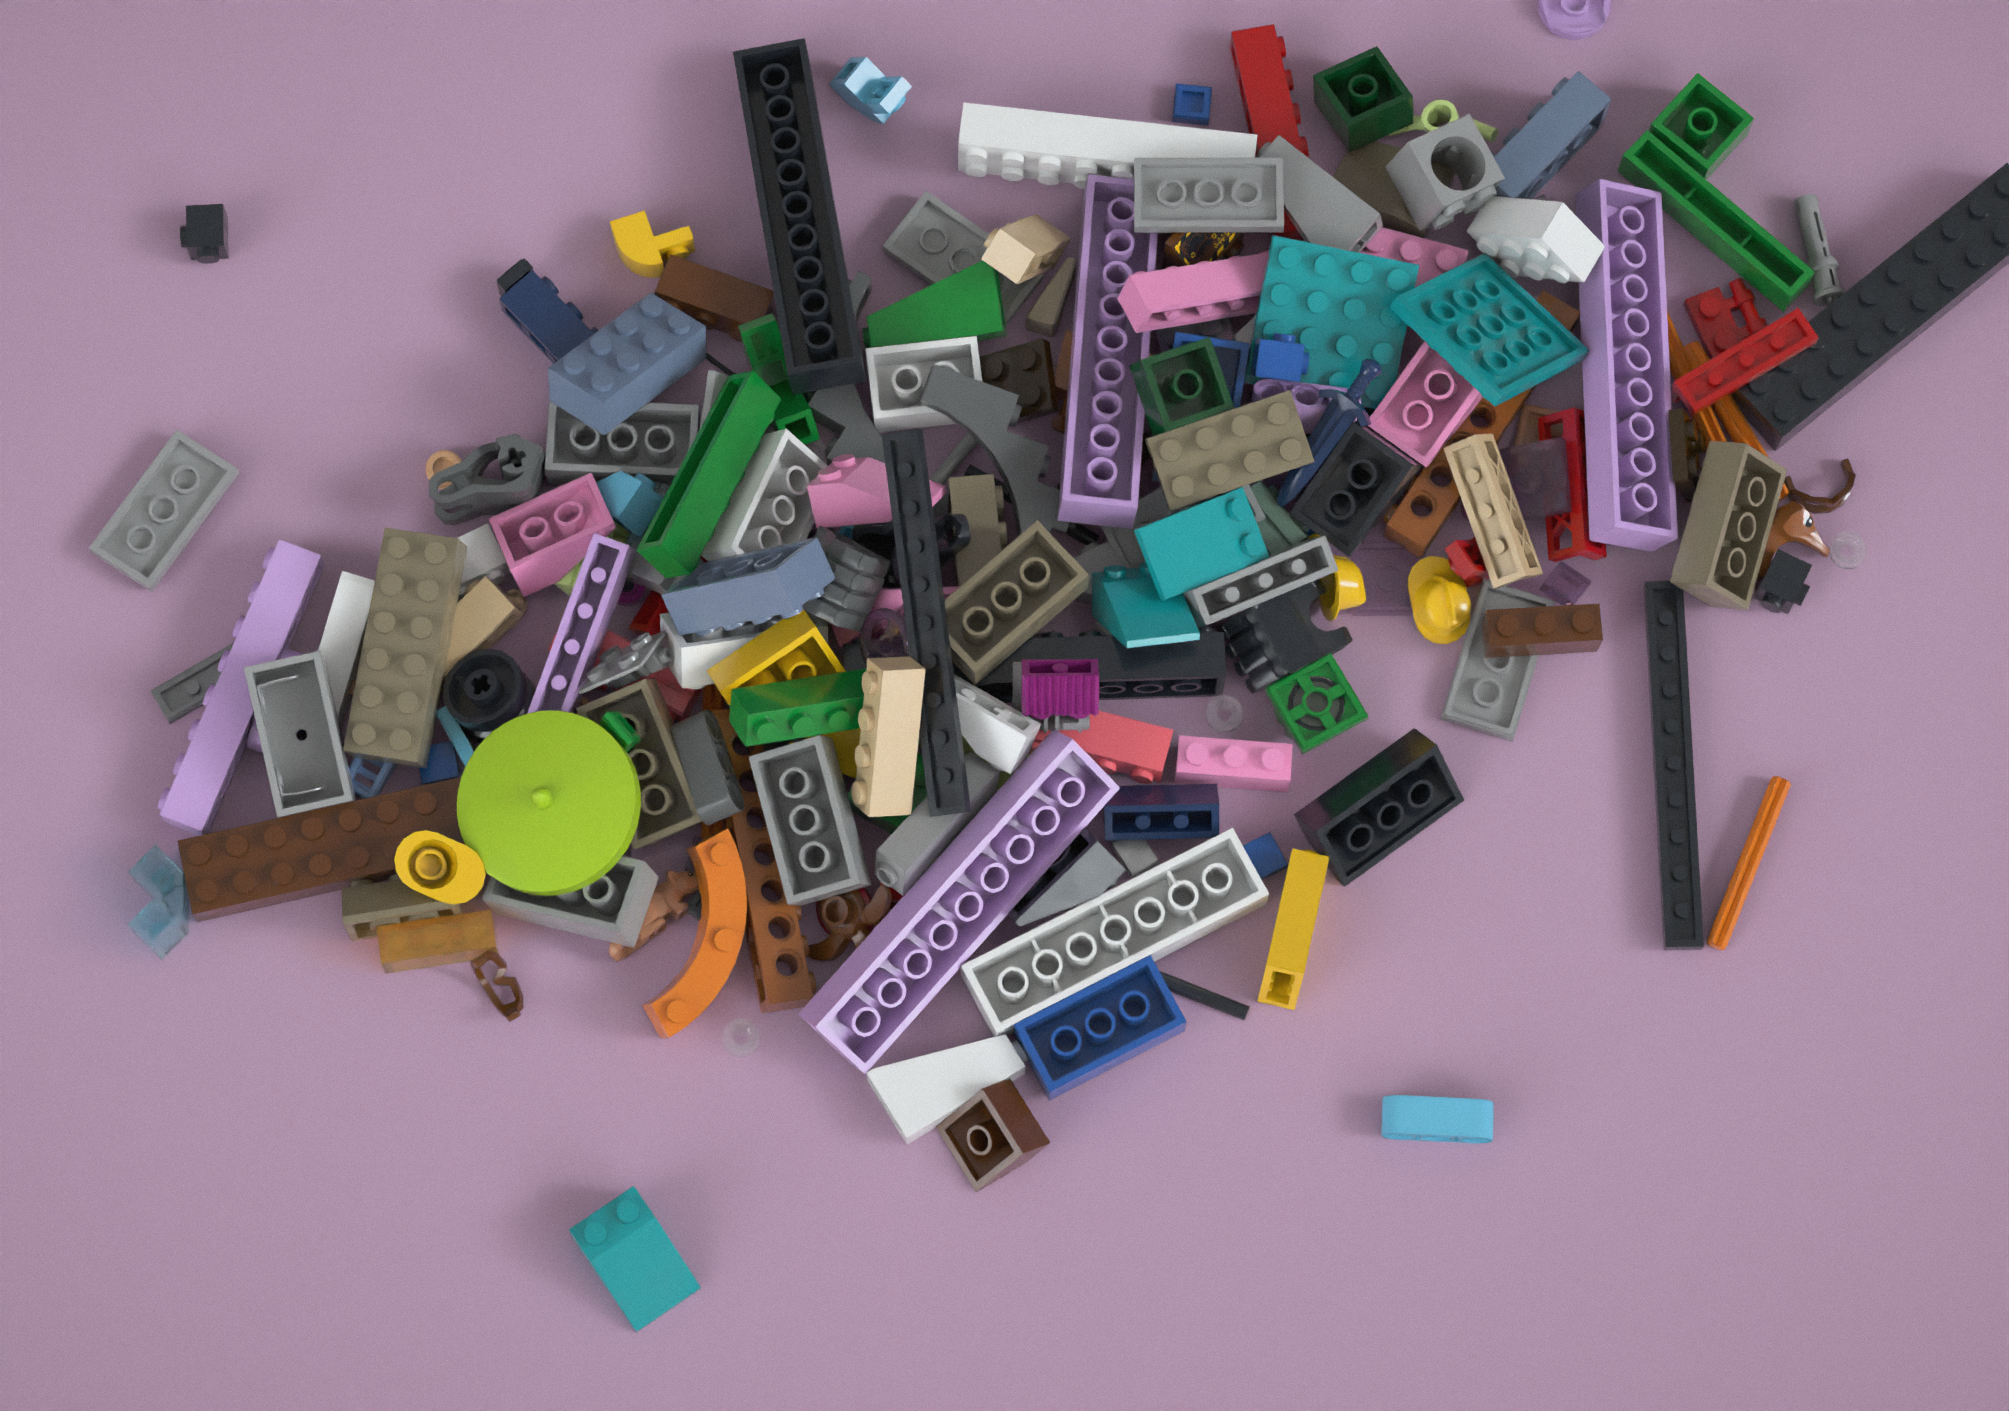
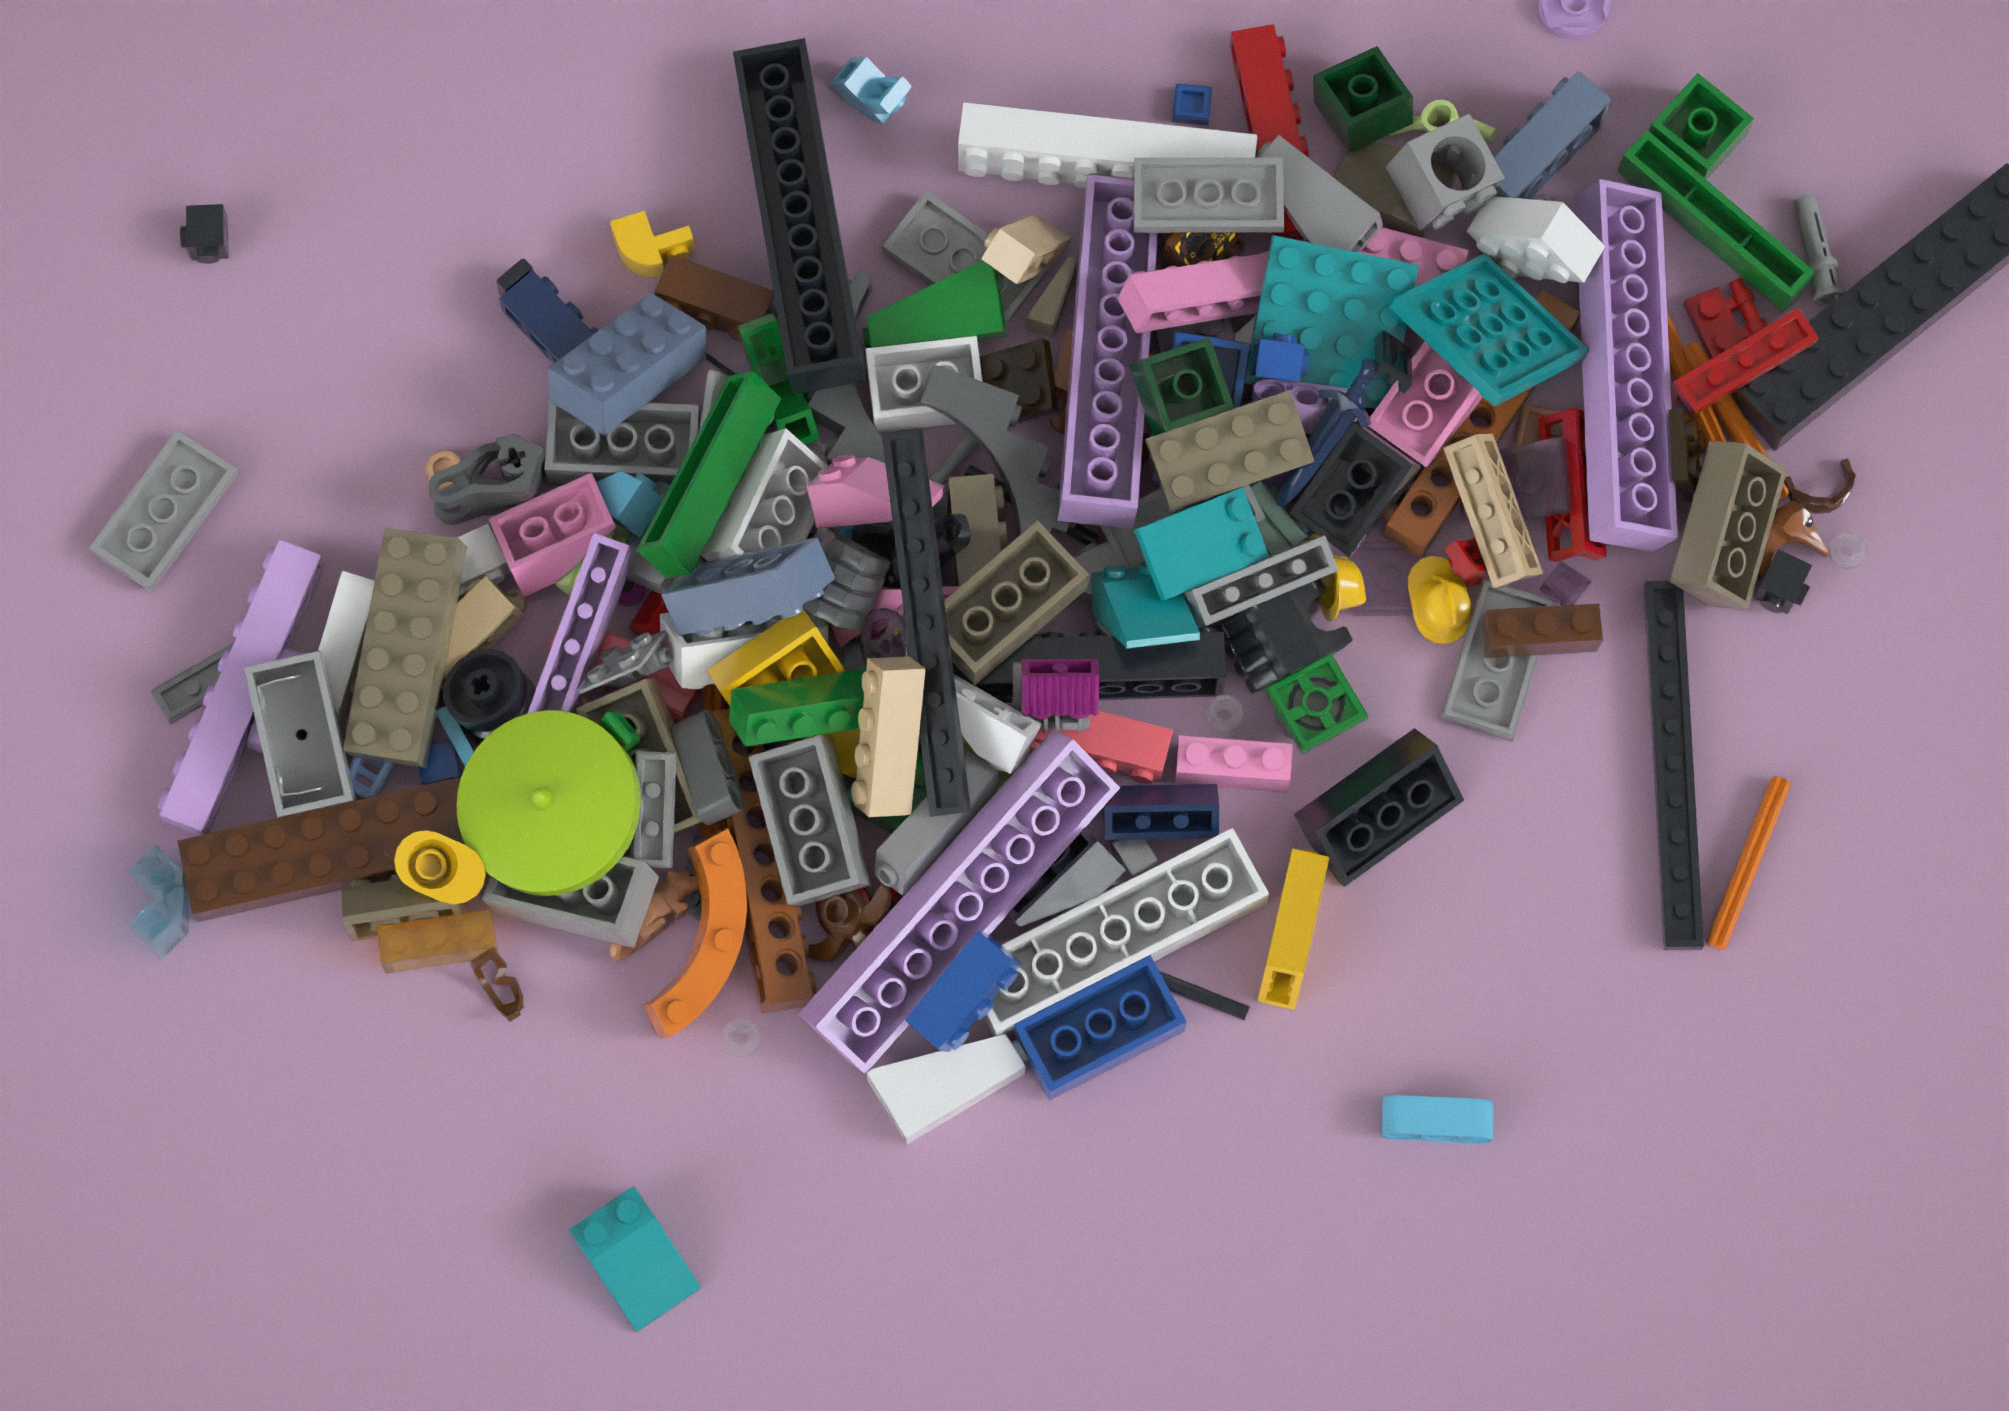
(655, 827): none -> light grey tile
(964, 992): none -> blue brick
(992, 1134): reddish brown slope -> none
(1265, 856): blue tile -> none
(1387, 358): none -> black tile

